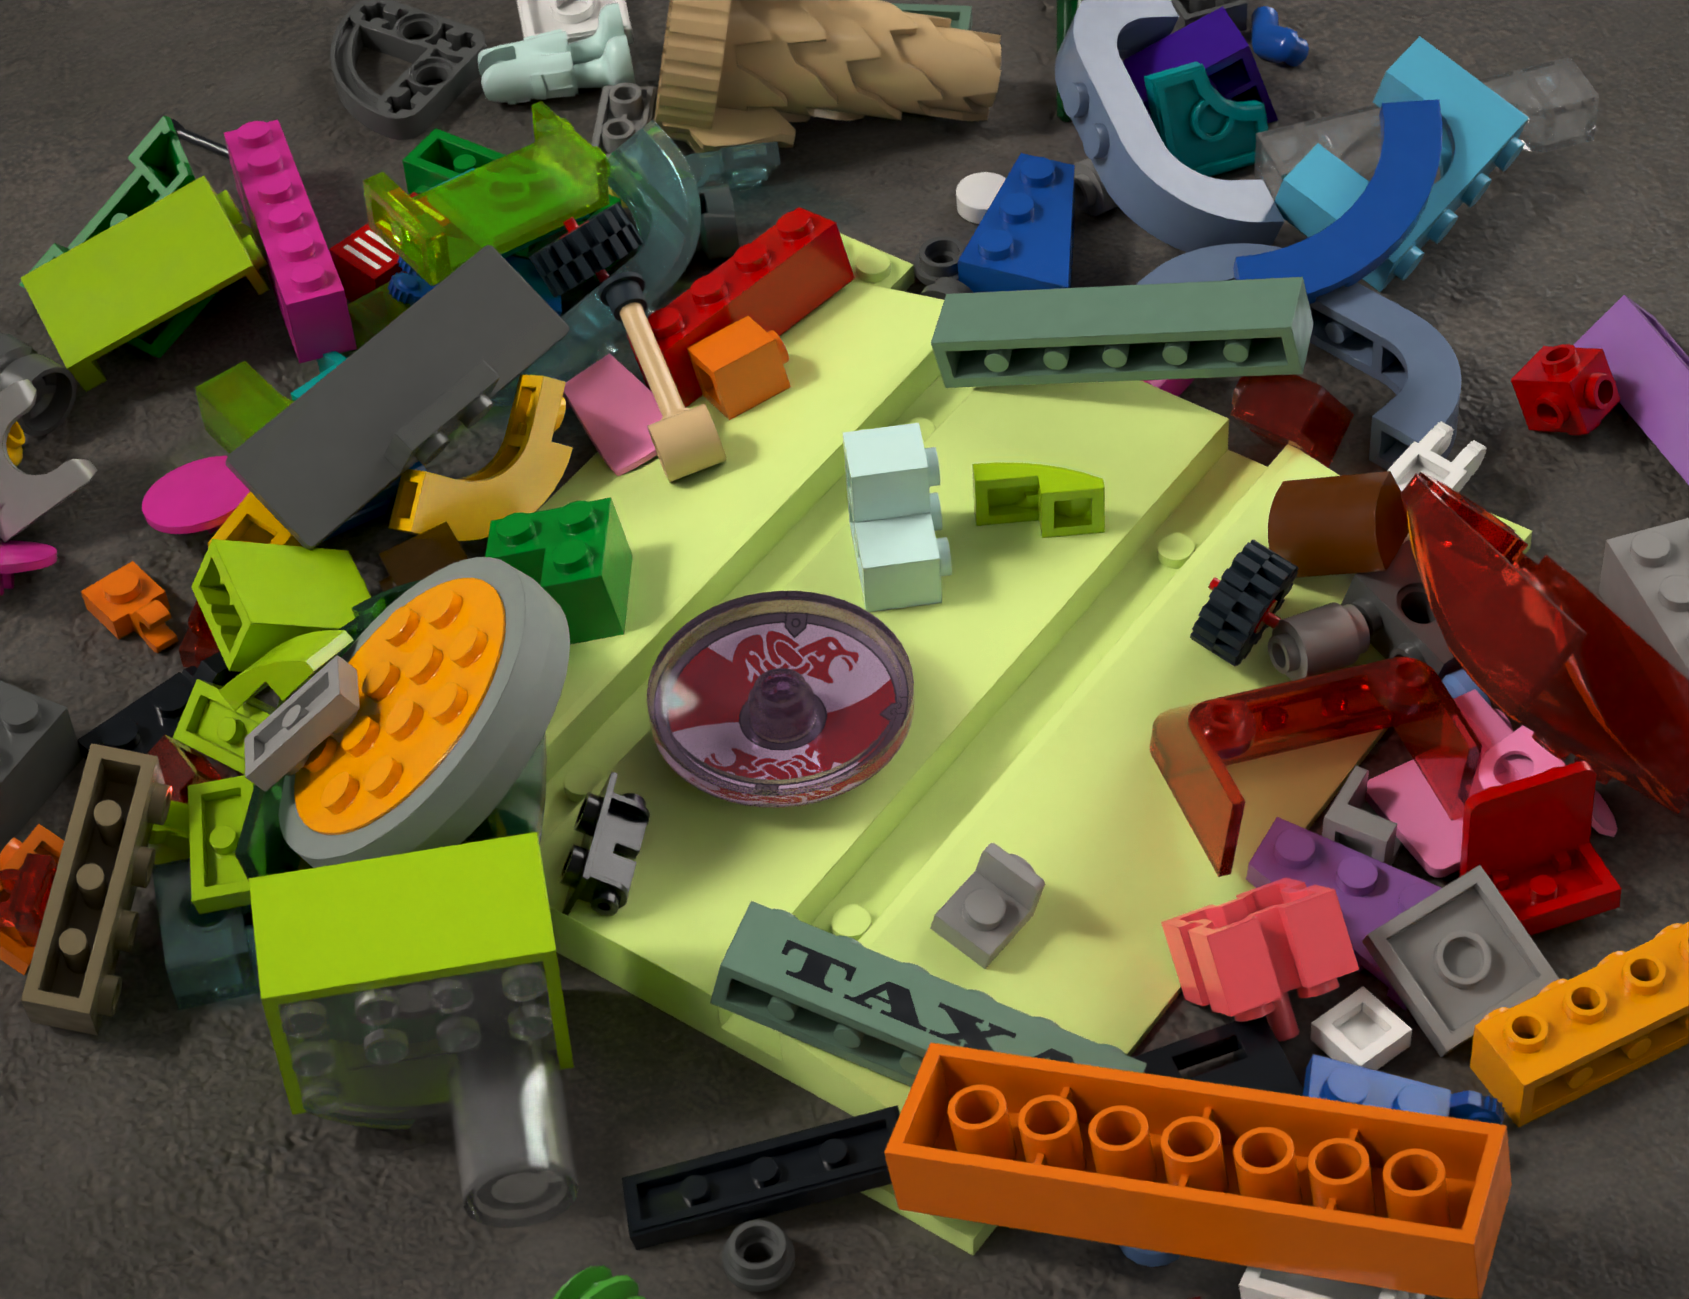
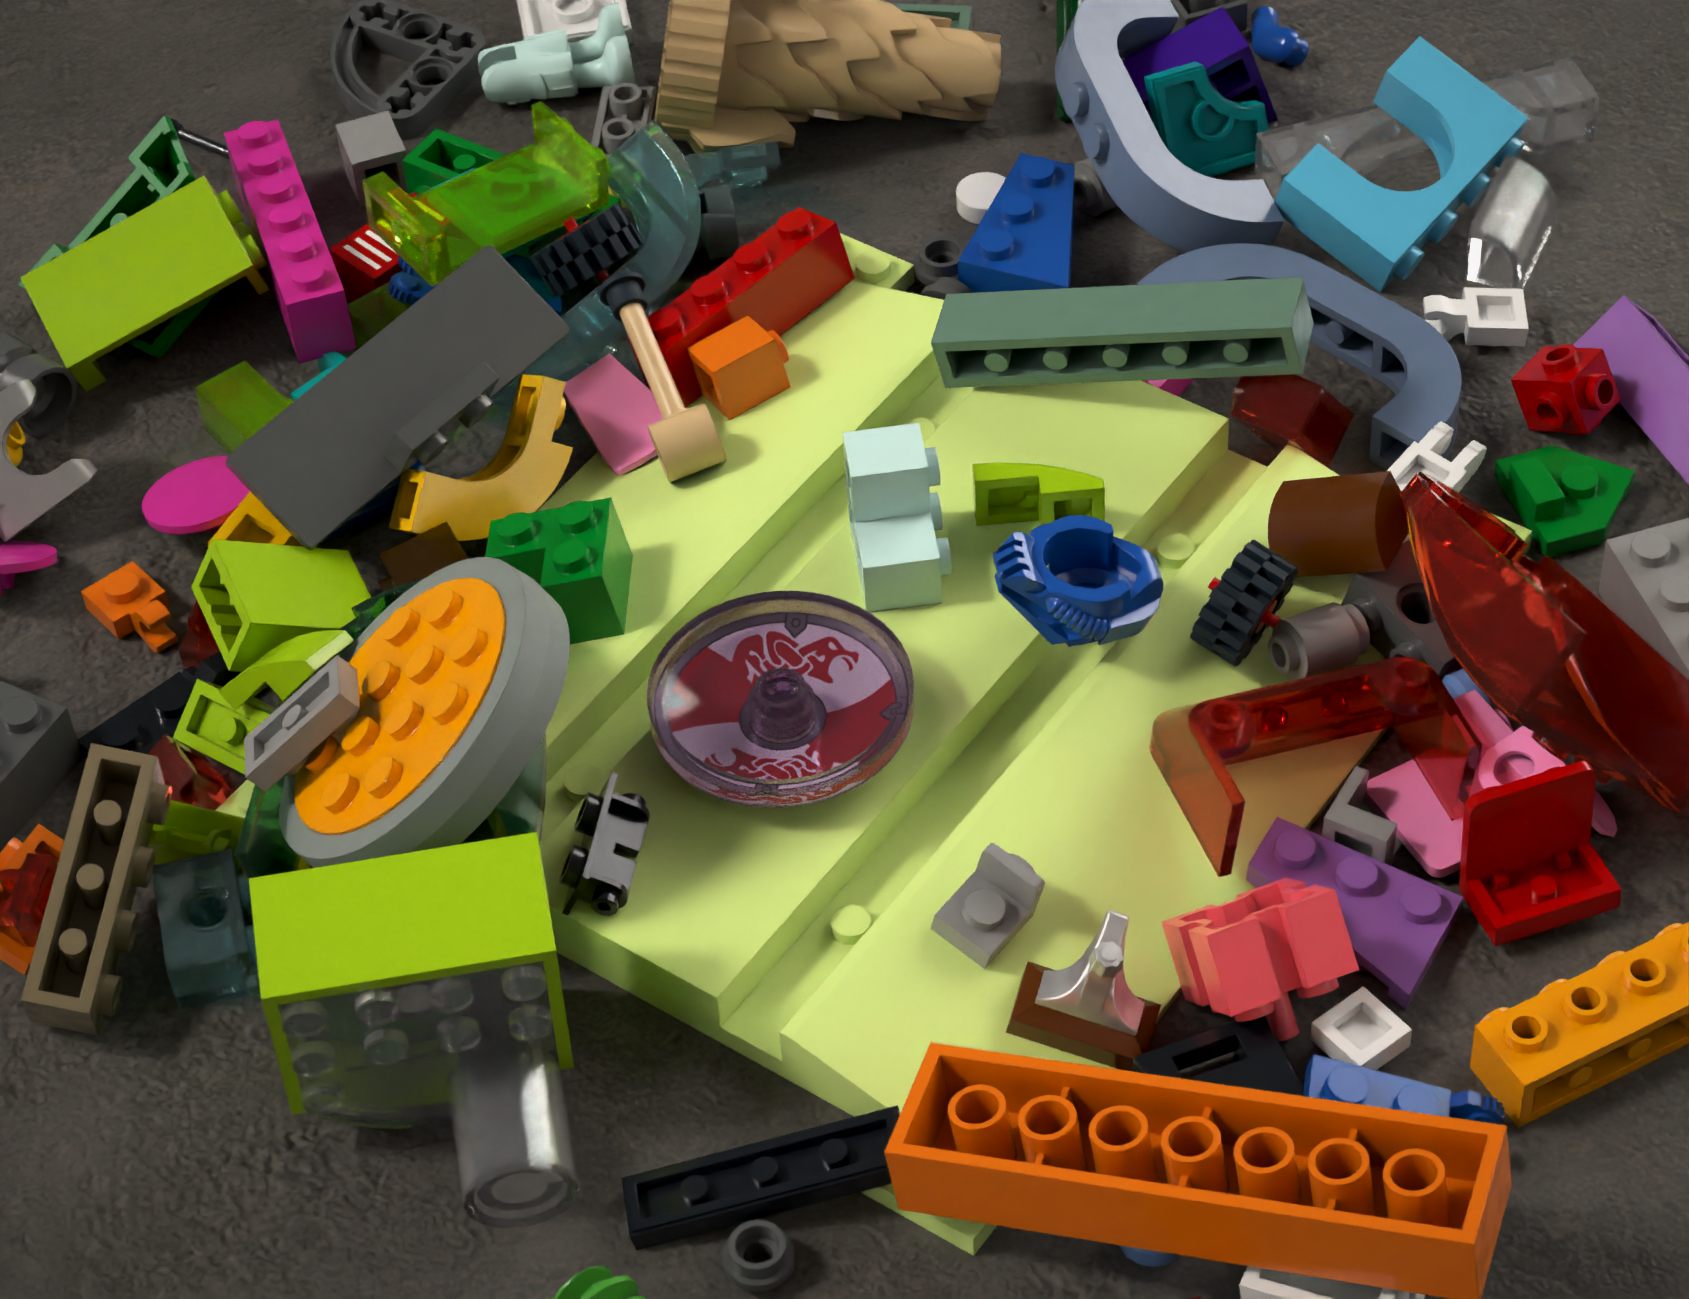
(215, 825): lime panel -> none
(370, 147): none -> light grey brick
(873, 1006): sand green brick -> none
(1087, 1004): none -> piece
(1092, 582): none -> blue helmet
(1379, 217): blue tile -> none
(1459, 959): light grey tile -> none
(1482, 314): none -> white plate
(1510, 226): none -> clear brick
(1564, 496): none -> green plate

